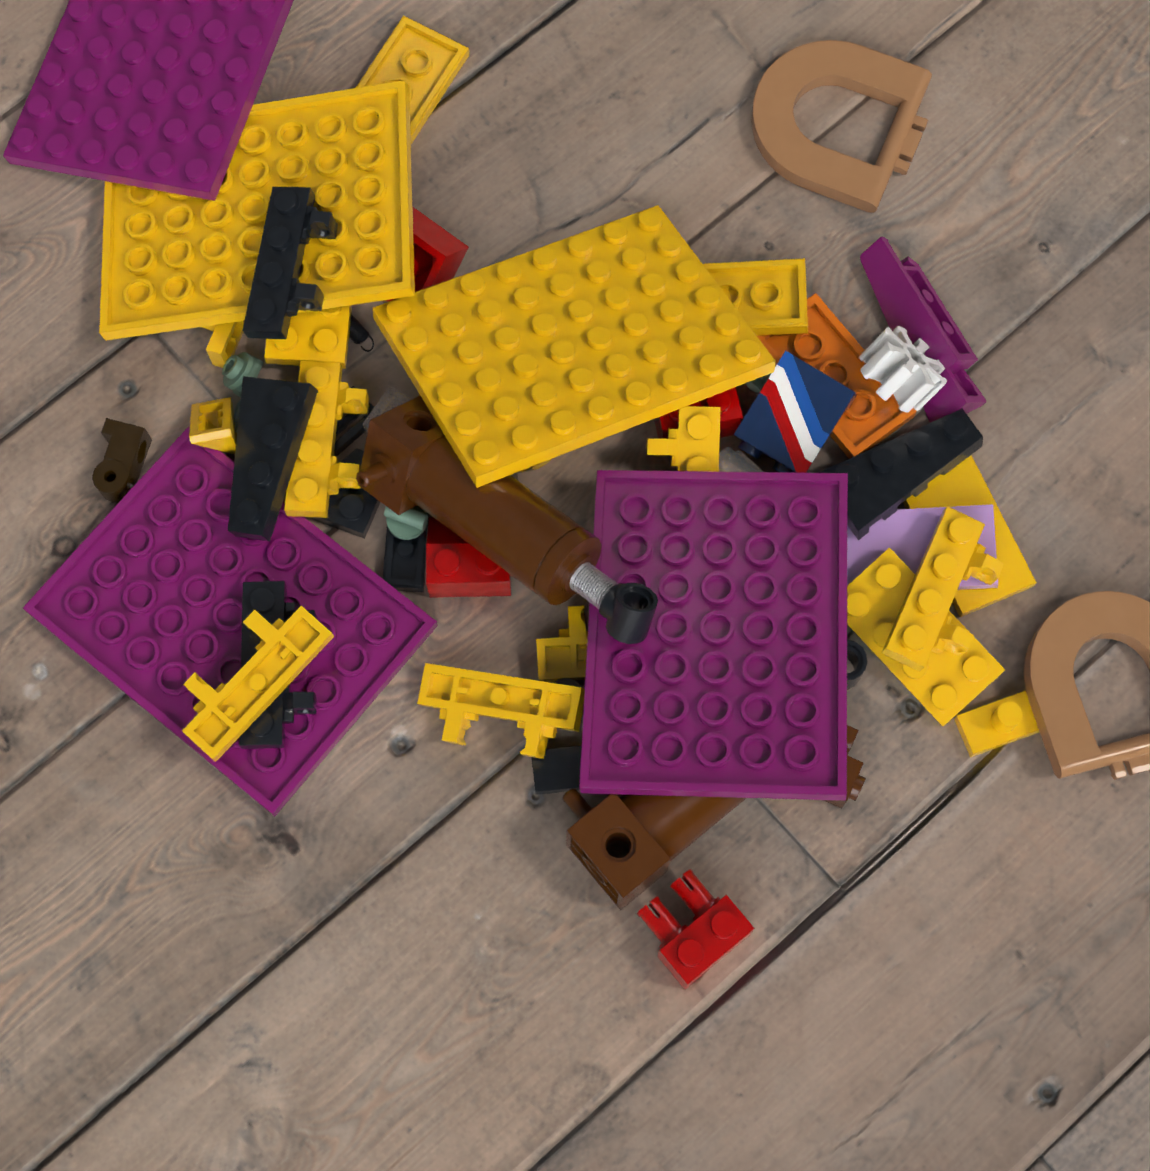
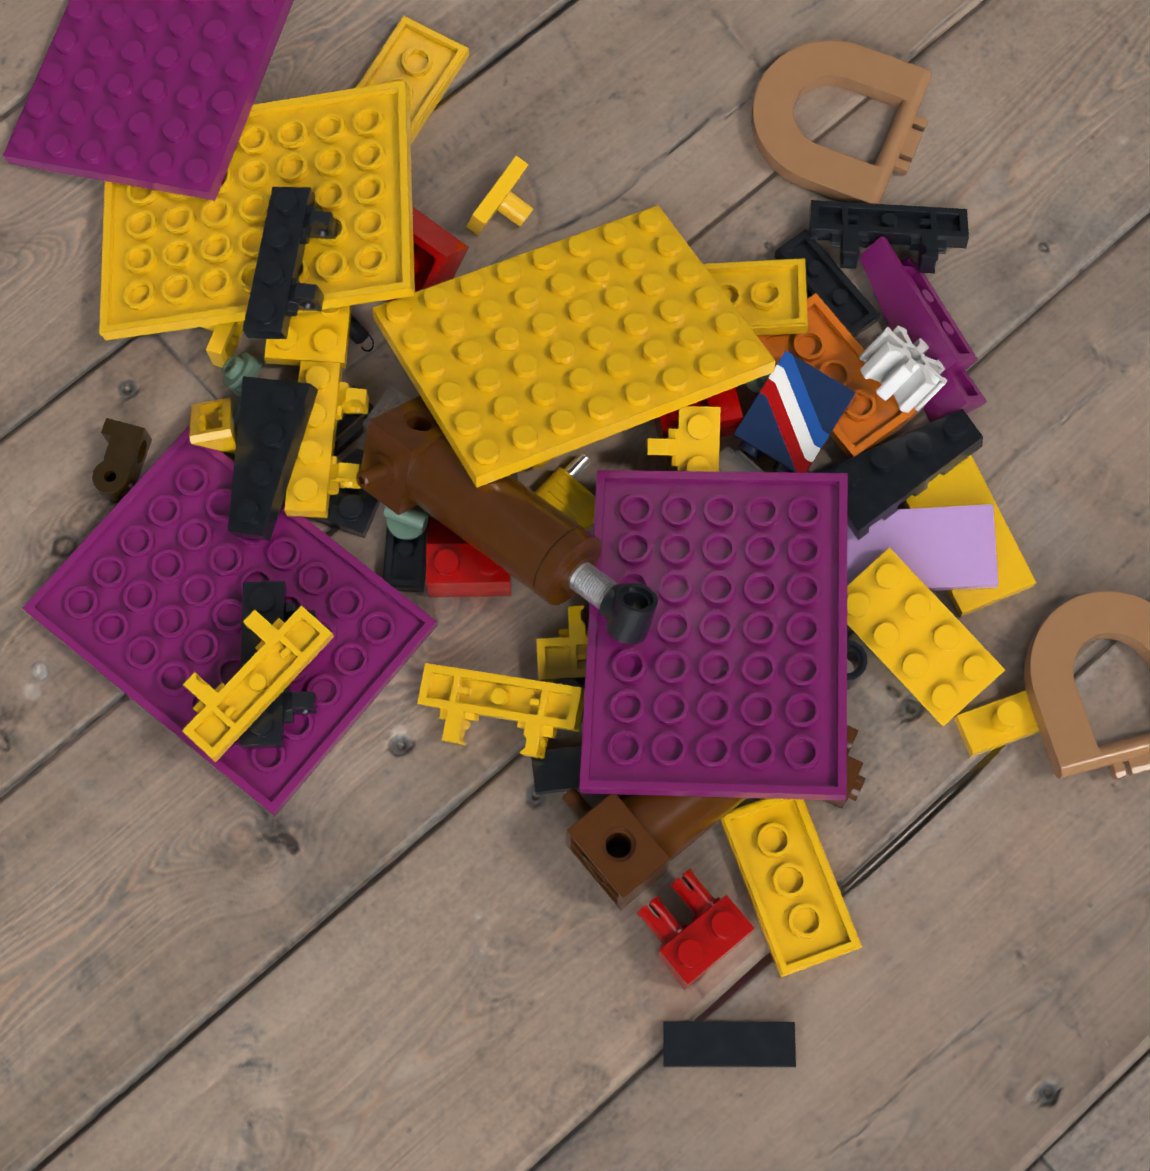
(503, 200): none -> yellow tile
(568, 494): none -> yellow piece
(729, 1045): none -> black tile
(789, 883): none -> yellow tile
(830, 284): none -> black tile
(856, 224): none -> black hinge
(923, 617): yellow hinge -> none

